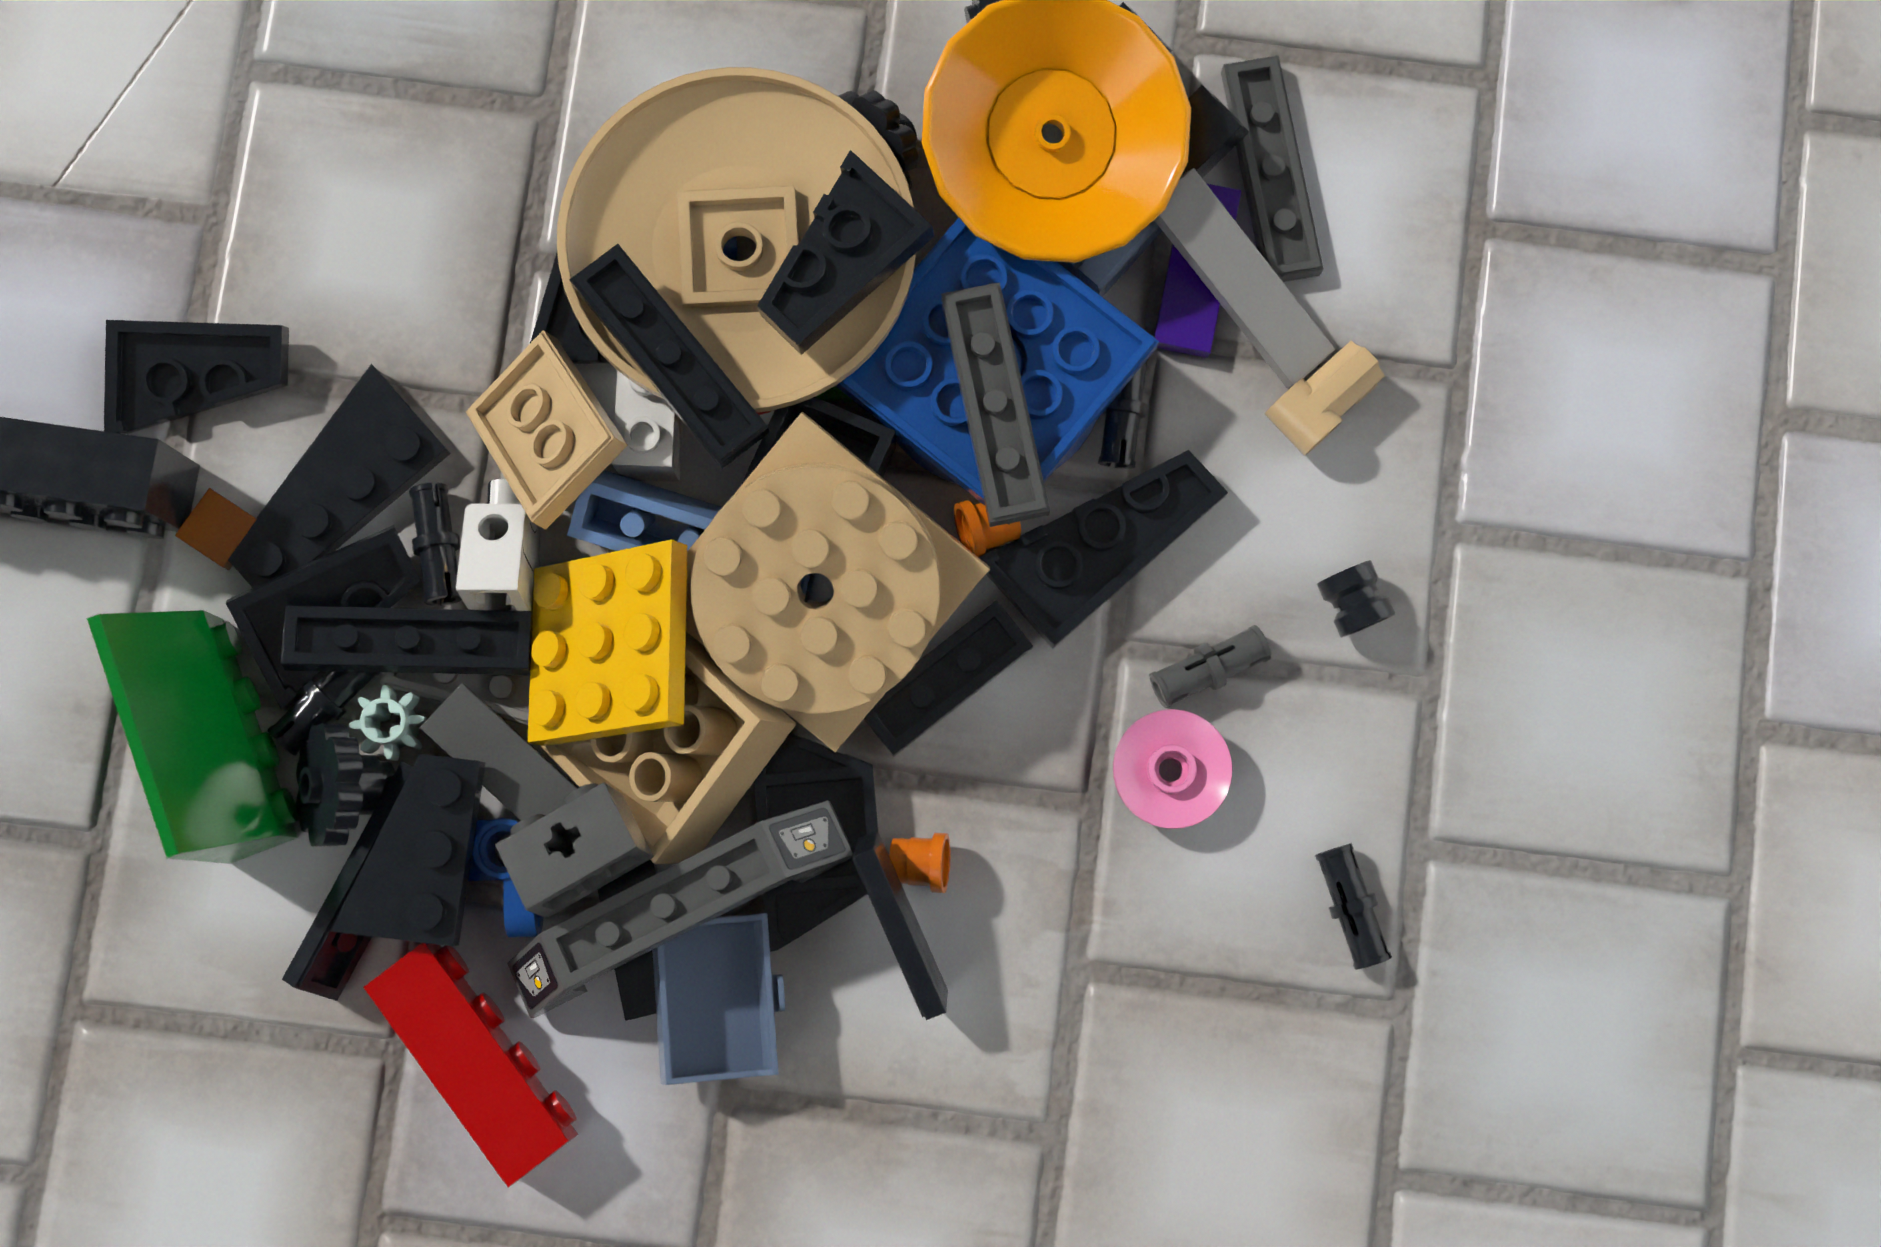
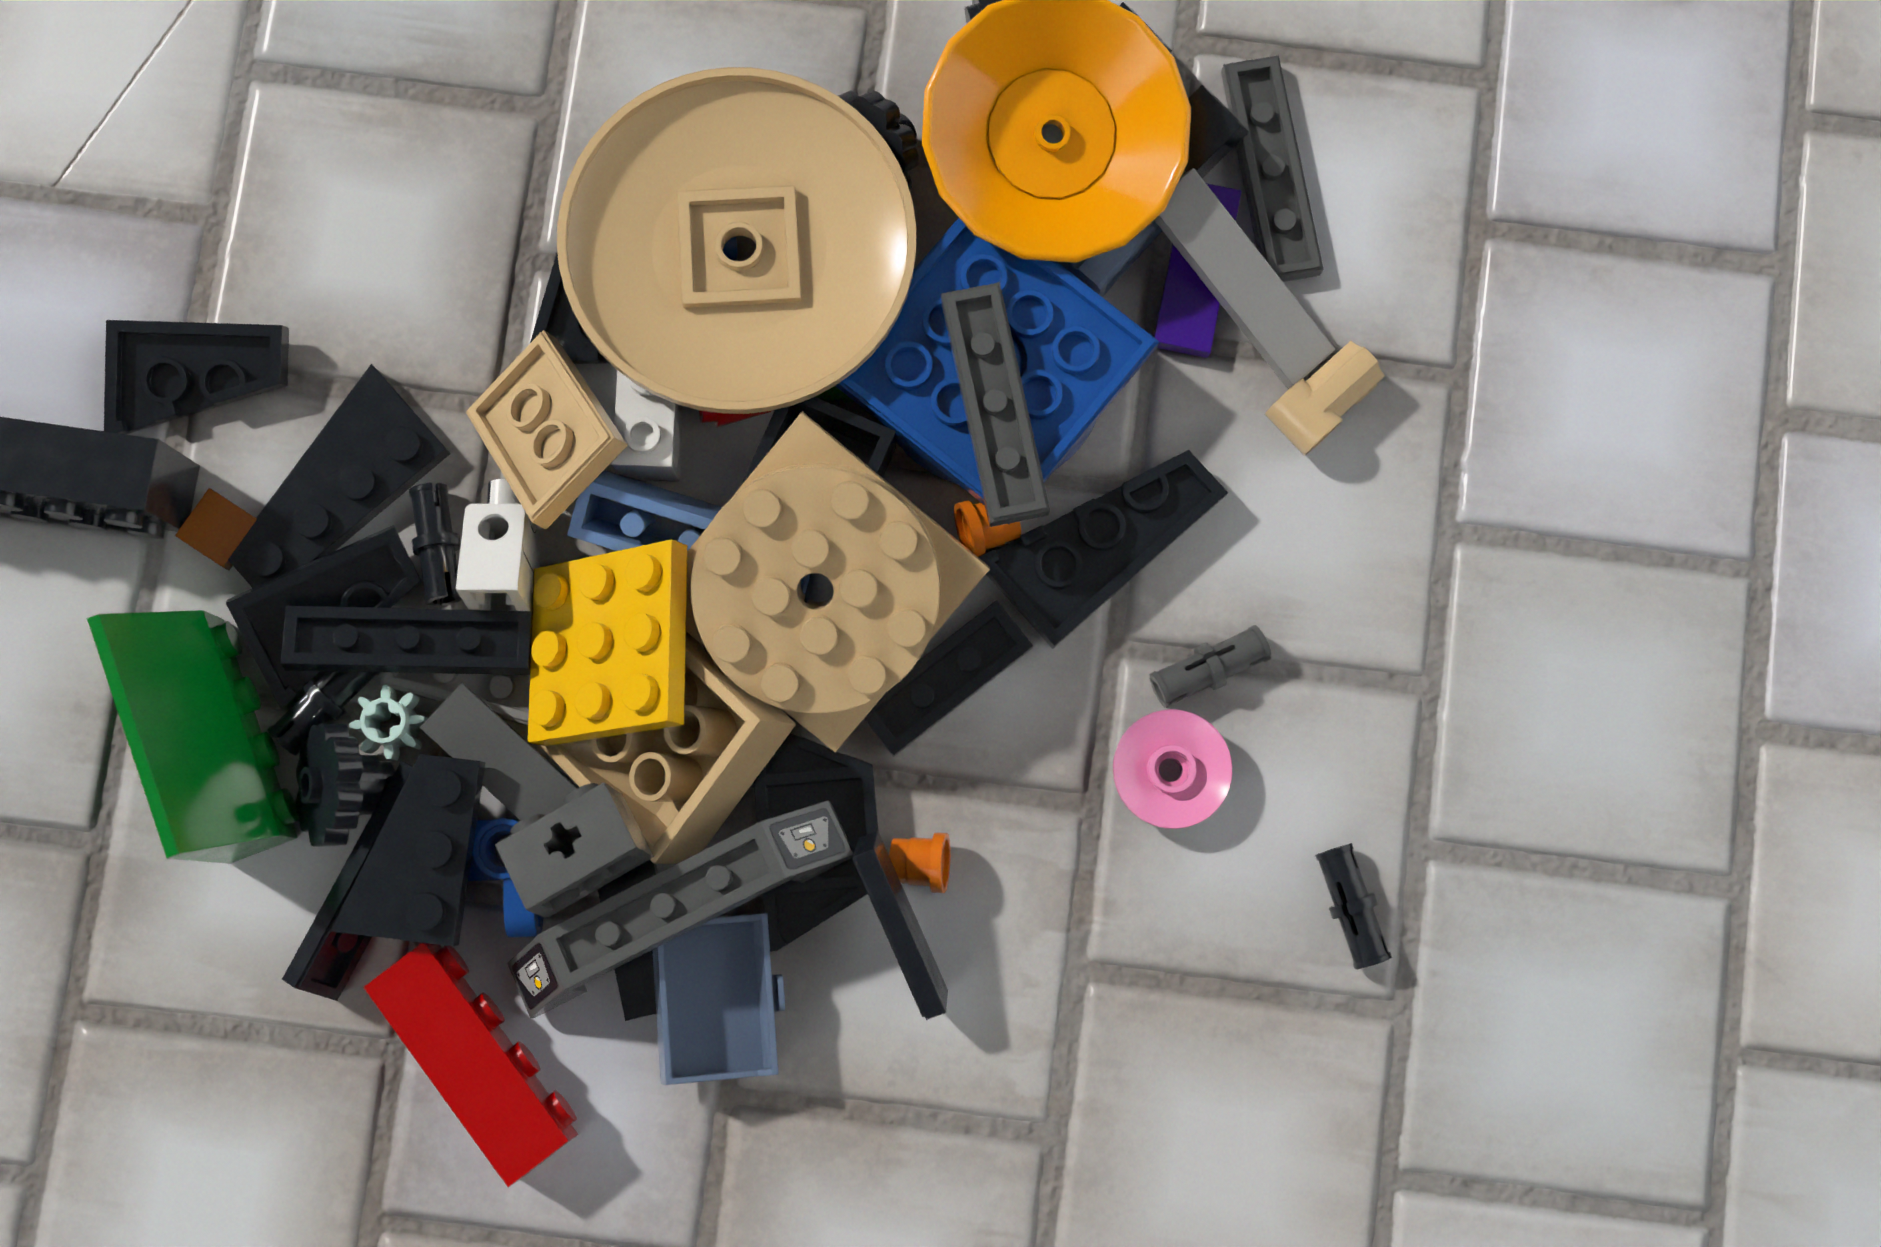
(670, 356): black tile -> none
(847, 252): black wing -> none
(1122, 424): black pin -> none
(1354, 595): black wheel -> none

